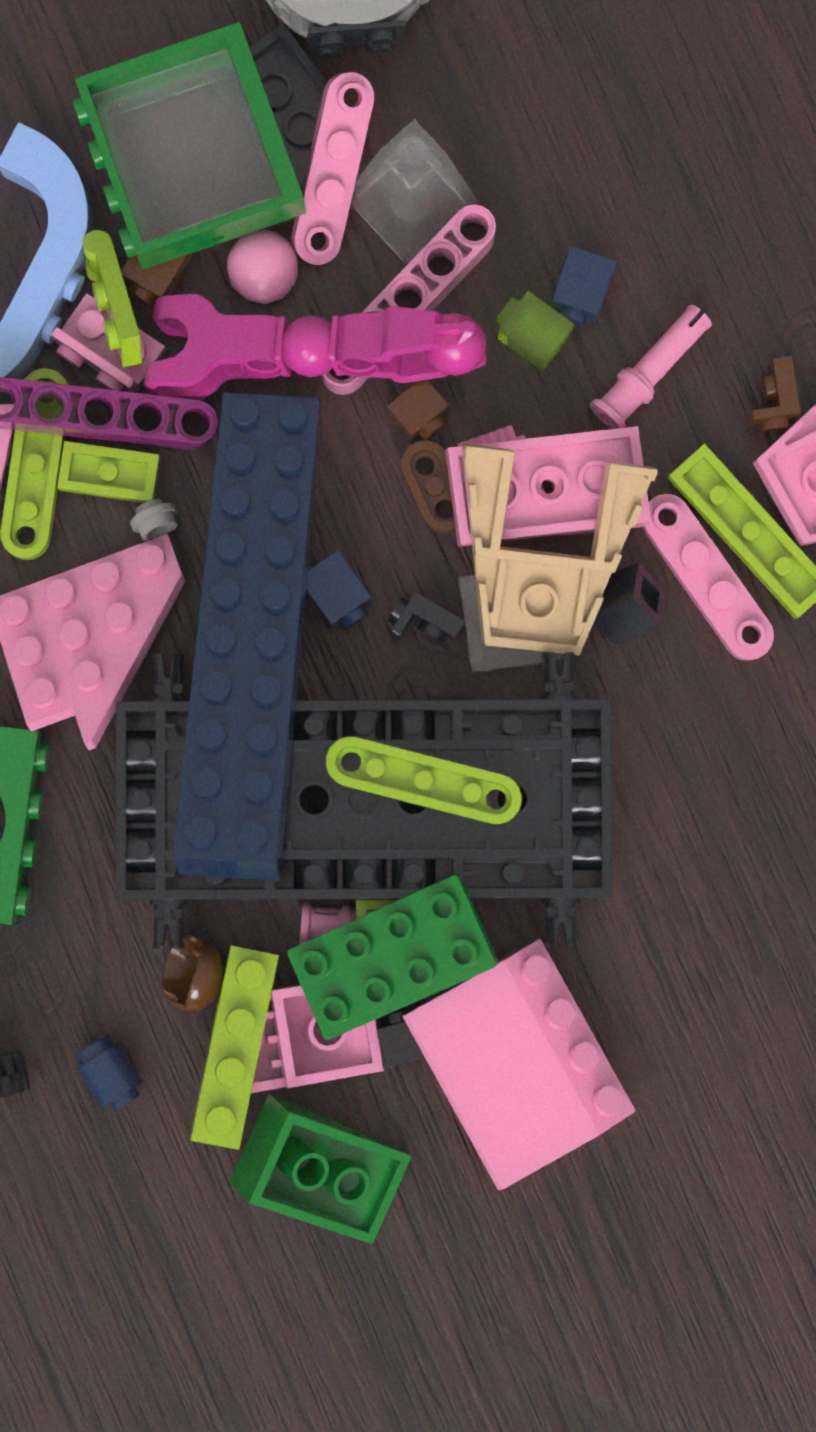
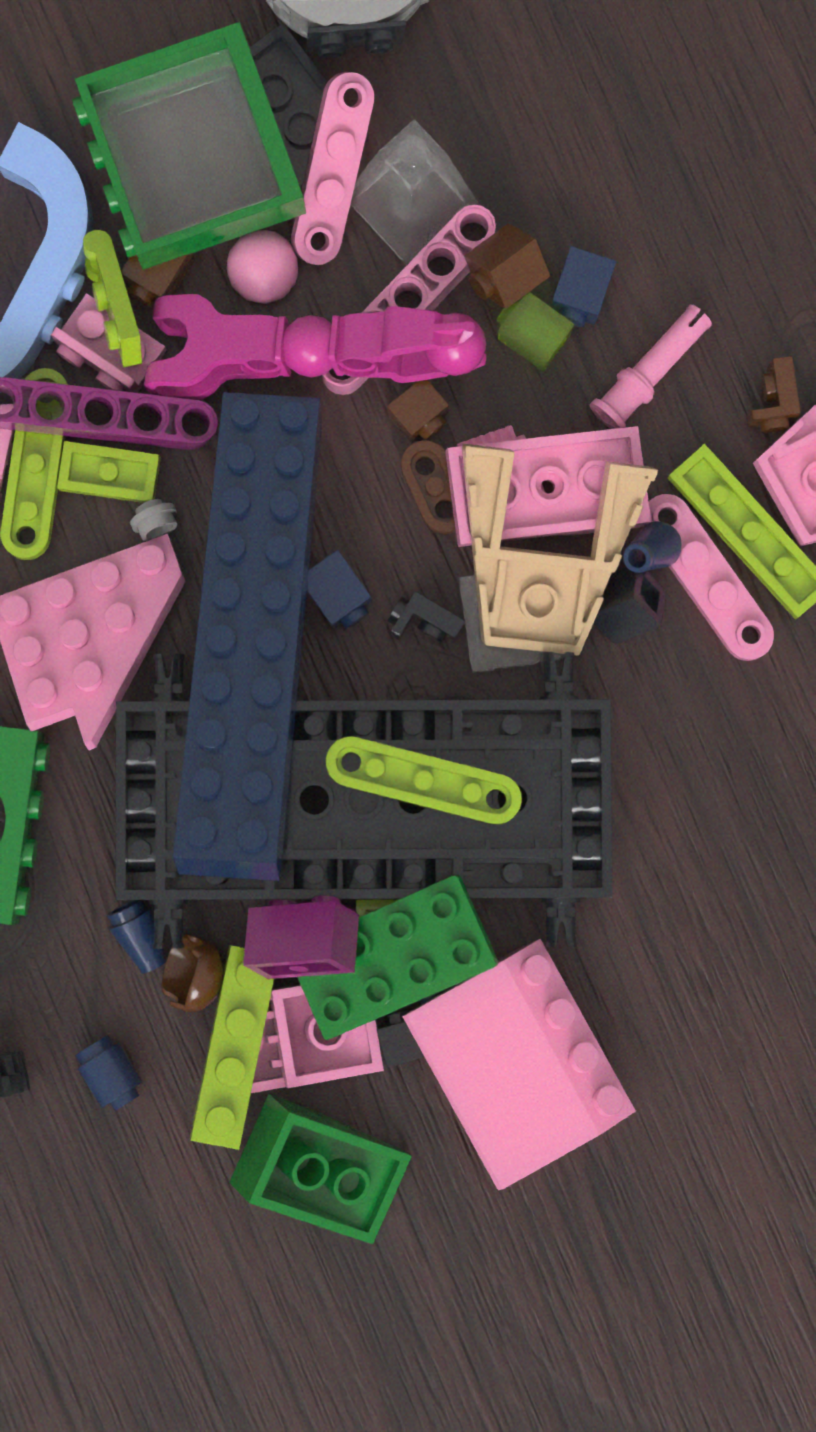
(134, 930): none -> dark blue cone
(301, 938): none -> magenta brick
(506, 266): none -> reddish brown brick
(653, 548): none -> dark blue cone

